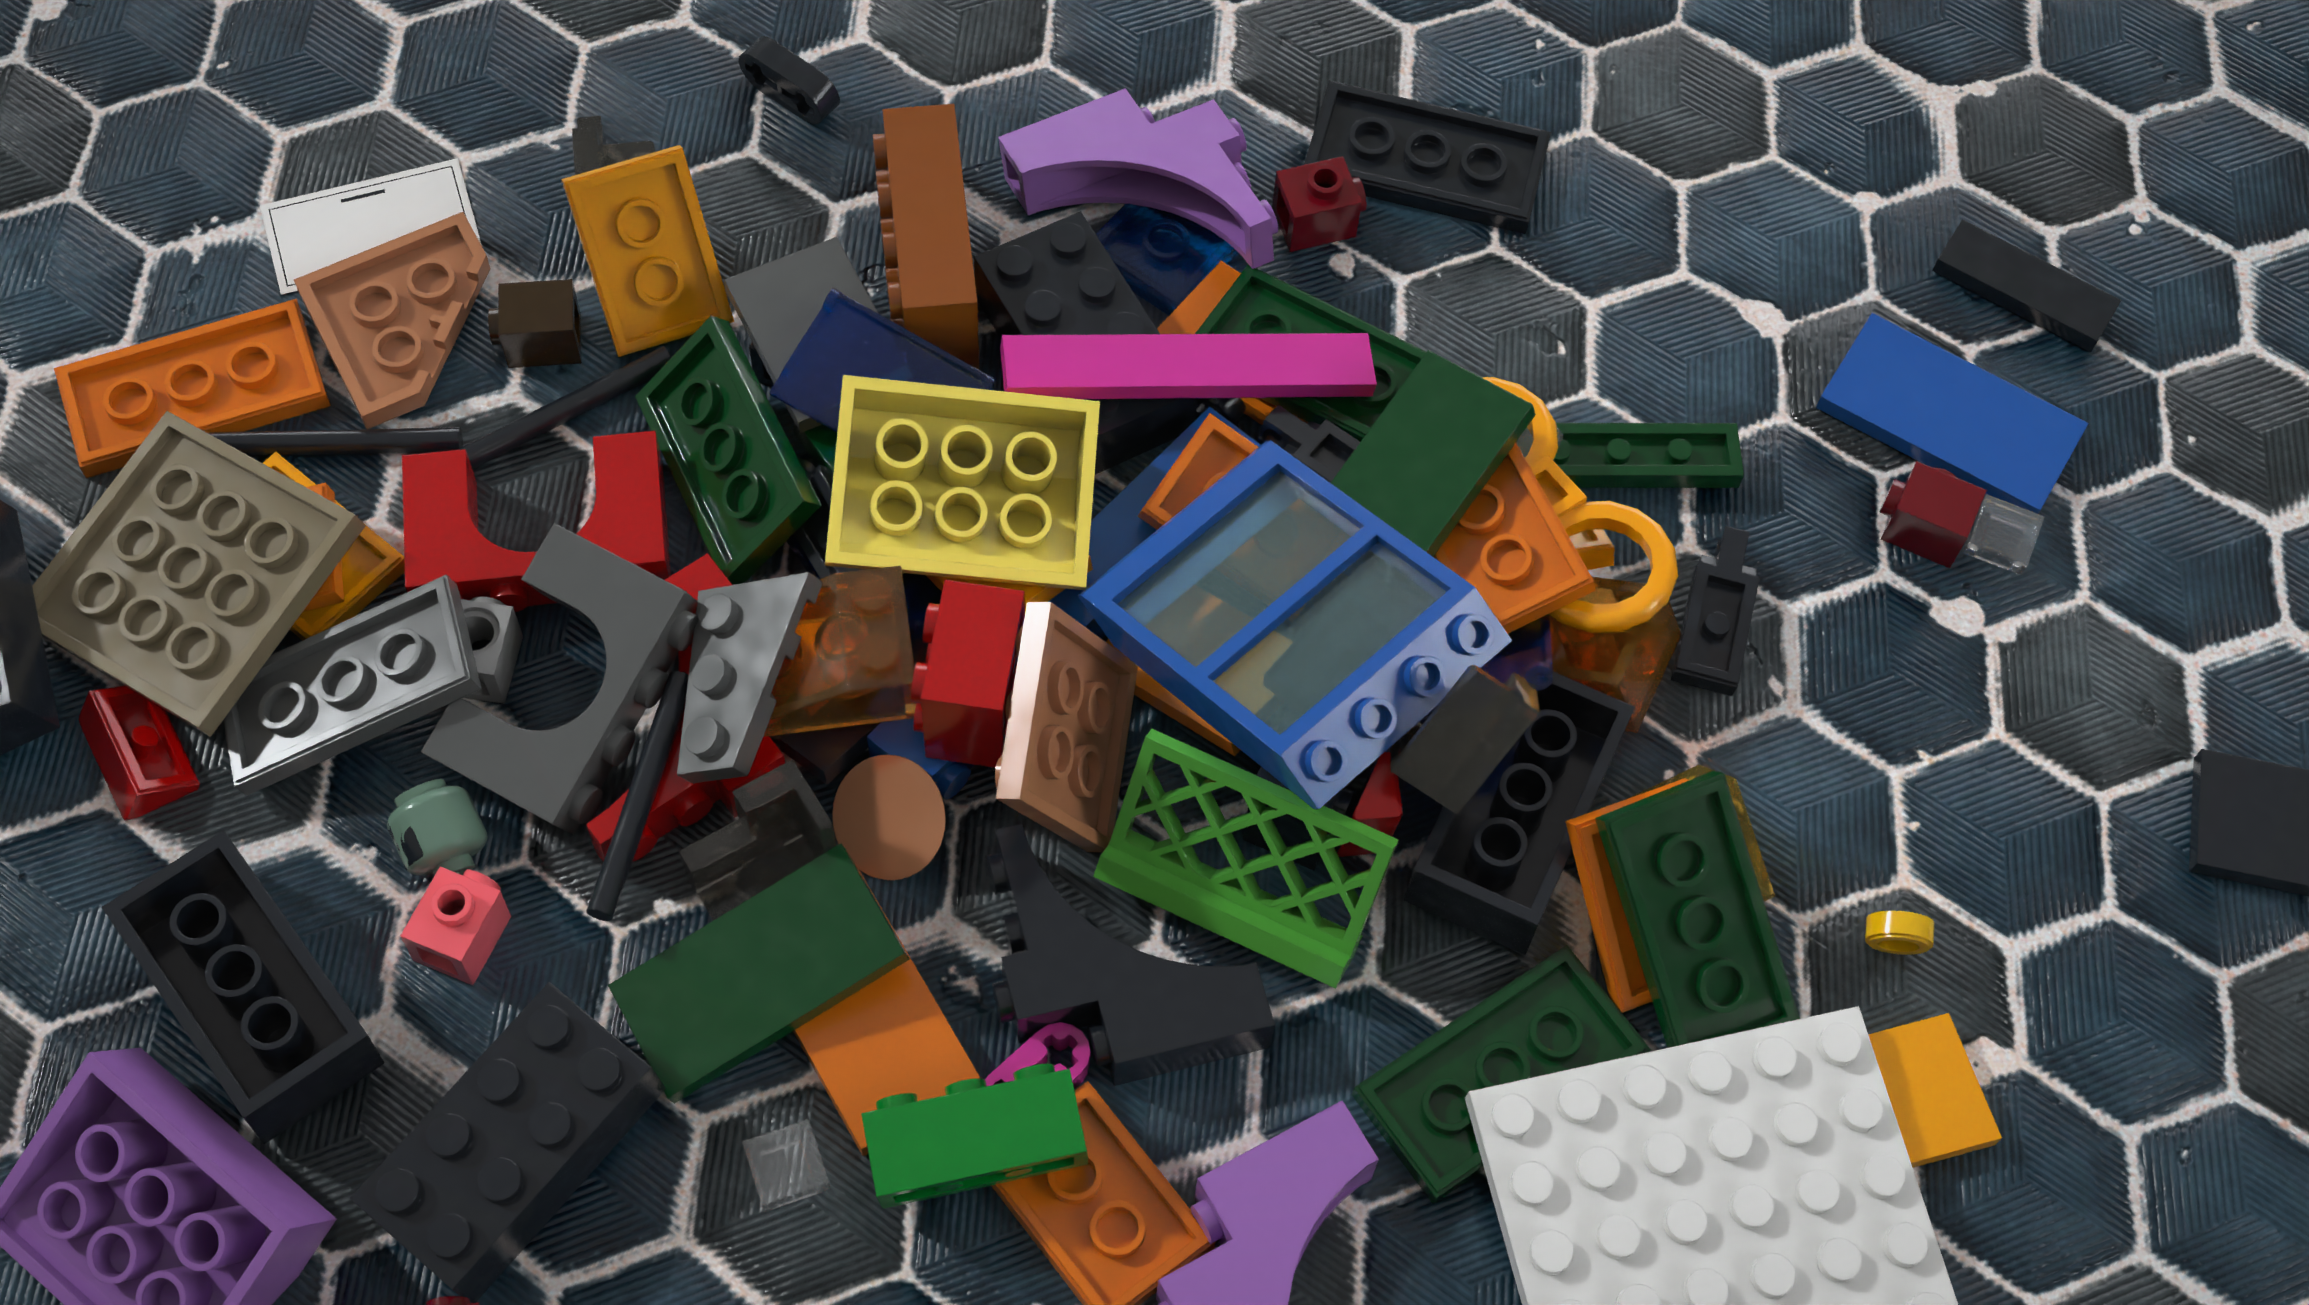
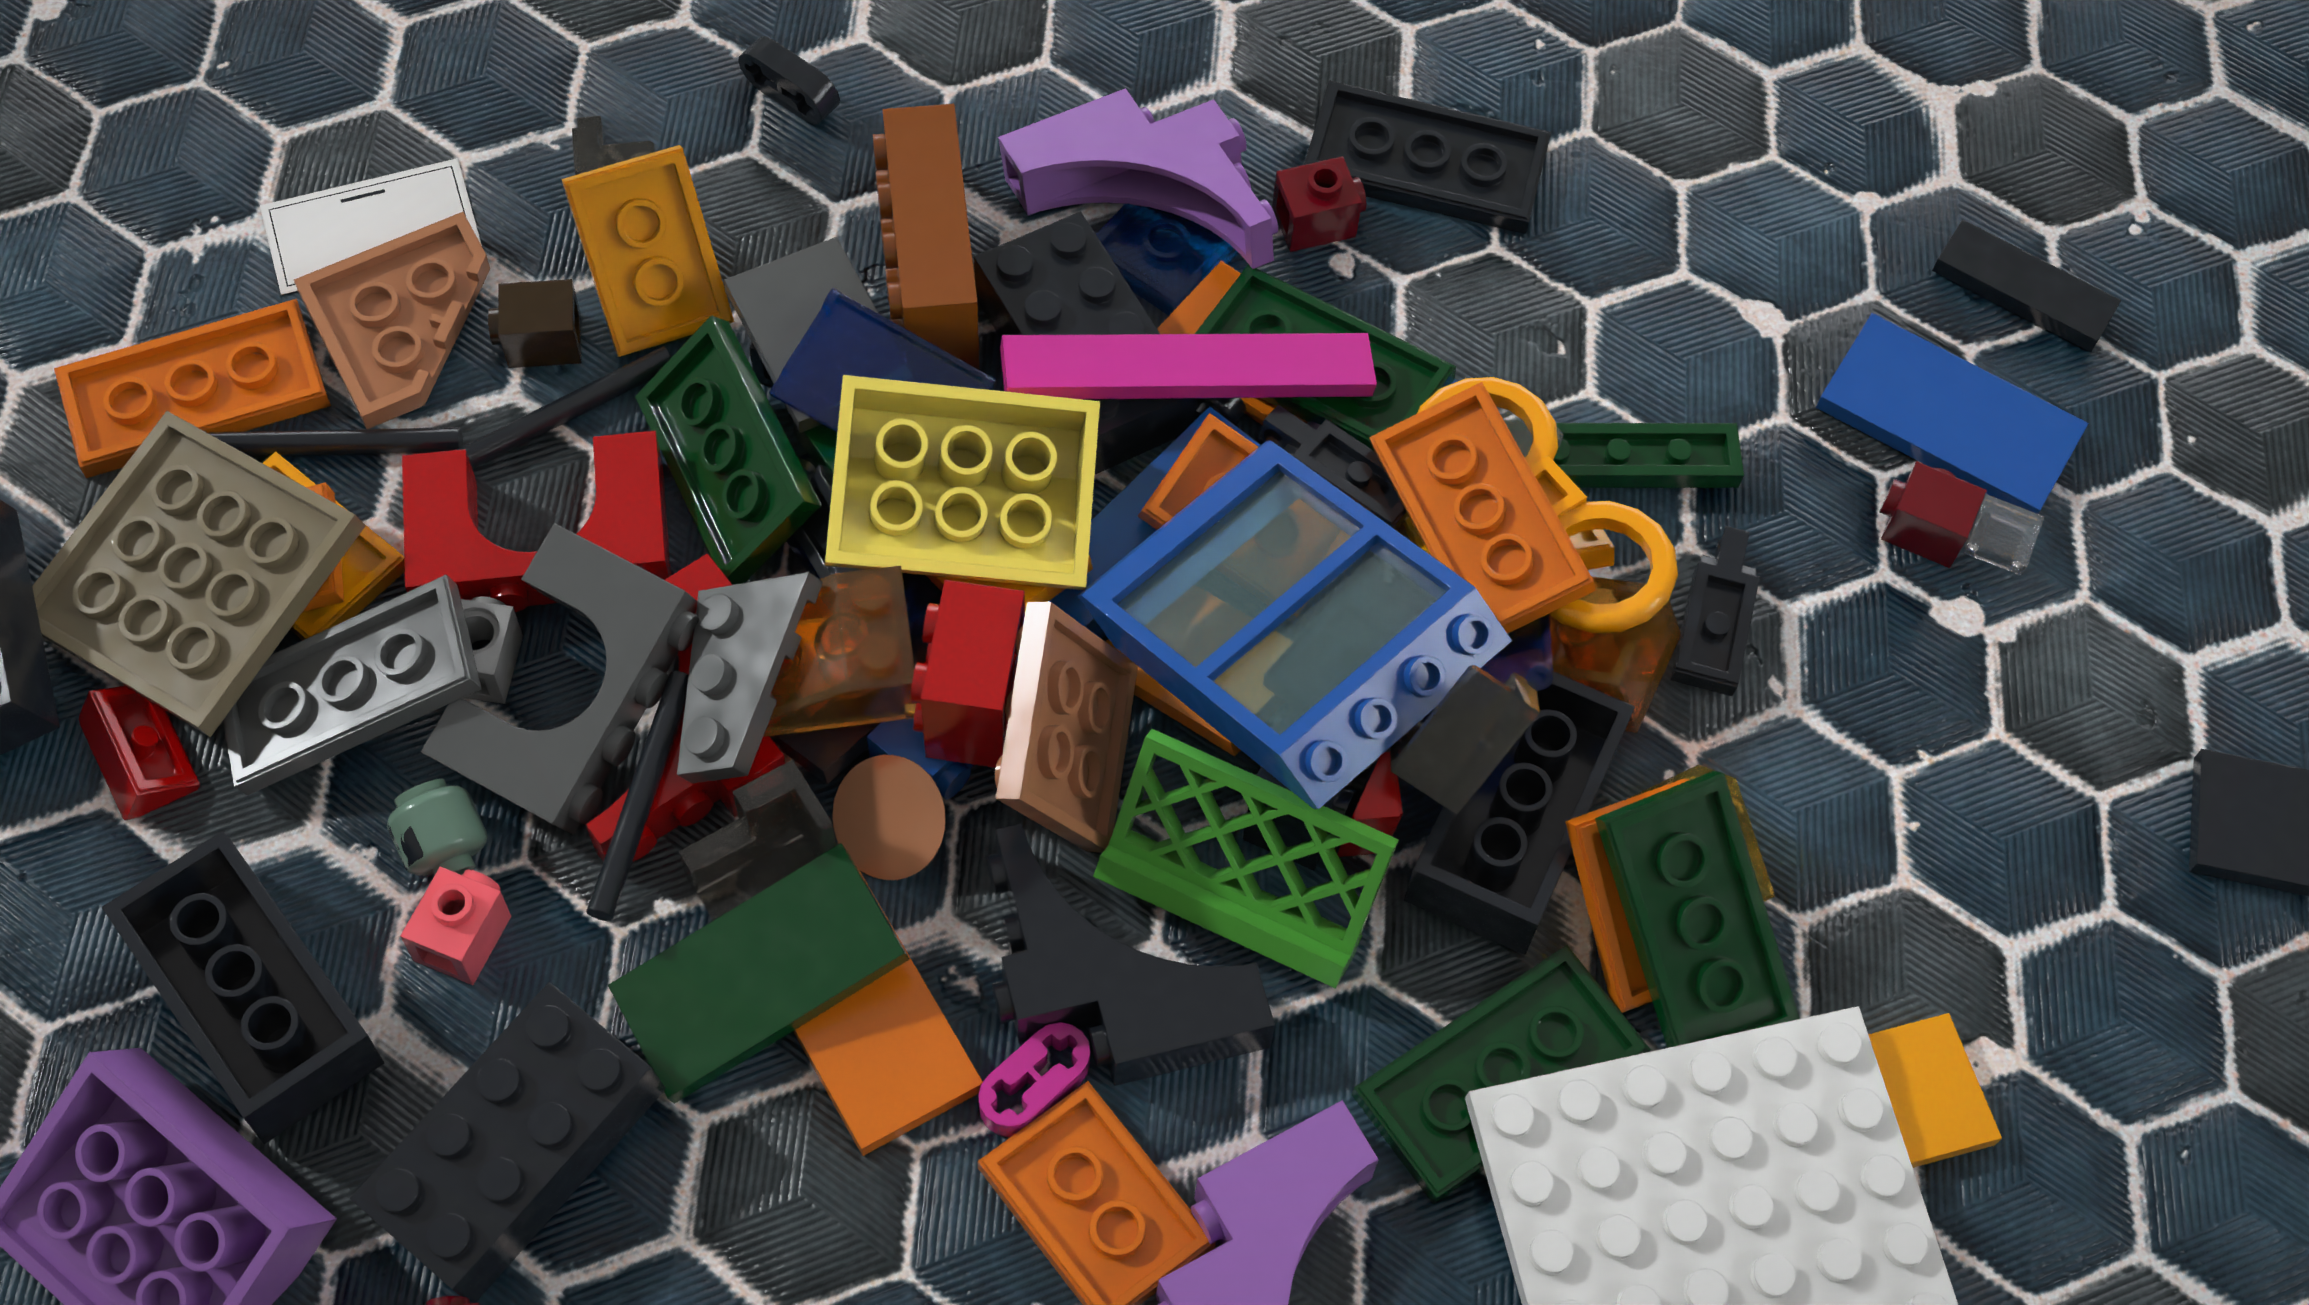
(786, 1165): clear tile -> none
(974, 1135): green brick -> none
(1433, 450): dark green tile -> none
(1899, 932): yellow tile -> none

